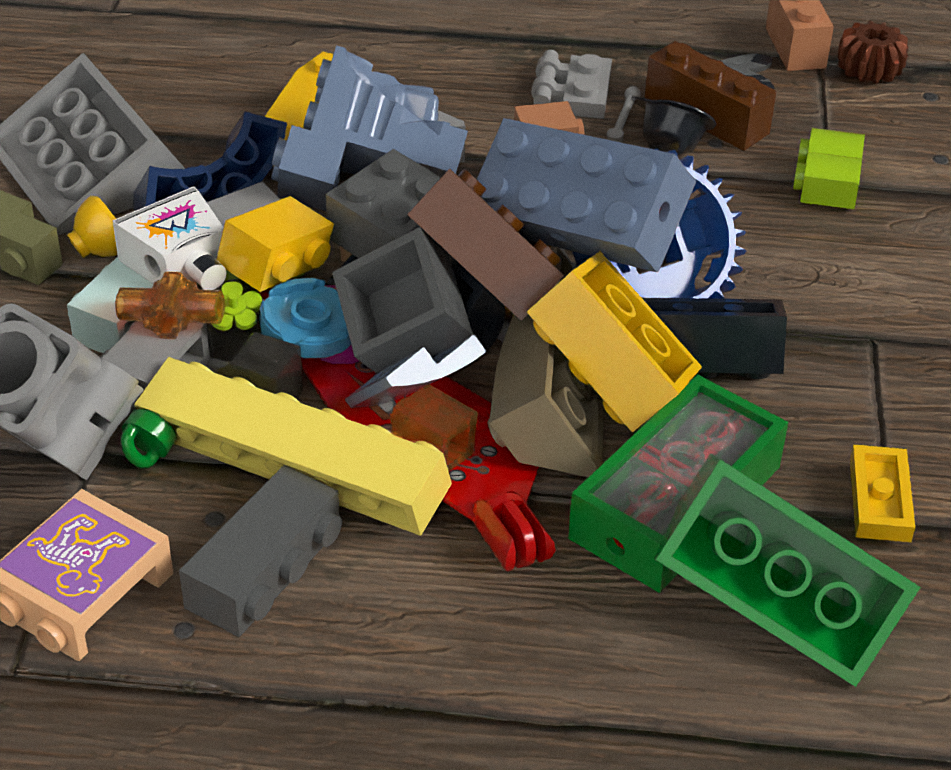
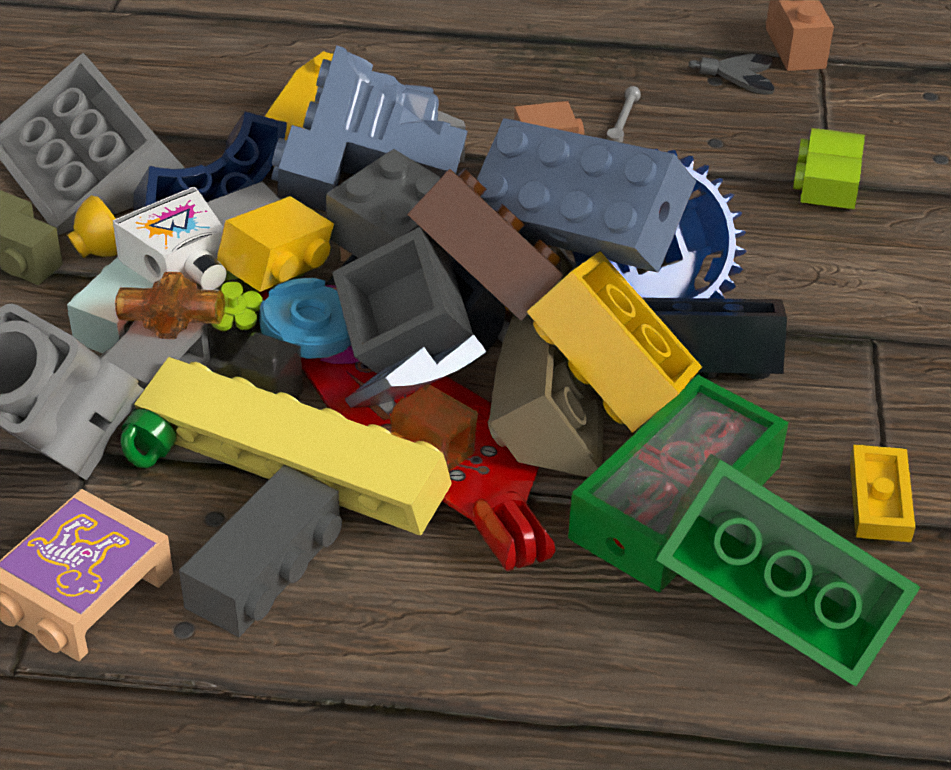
(580, 83): light grey plate -> none
(673, 125): black piece -> none
(735, 101): reddish brown brick -> none
(873, 52): copper gear -> none

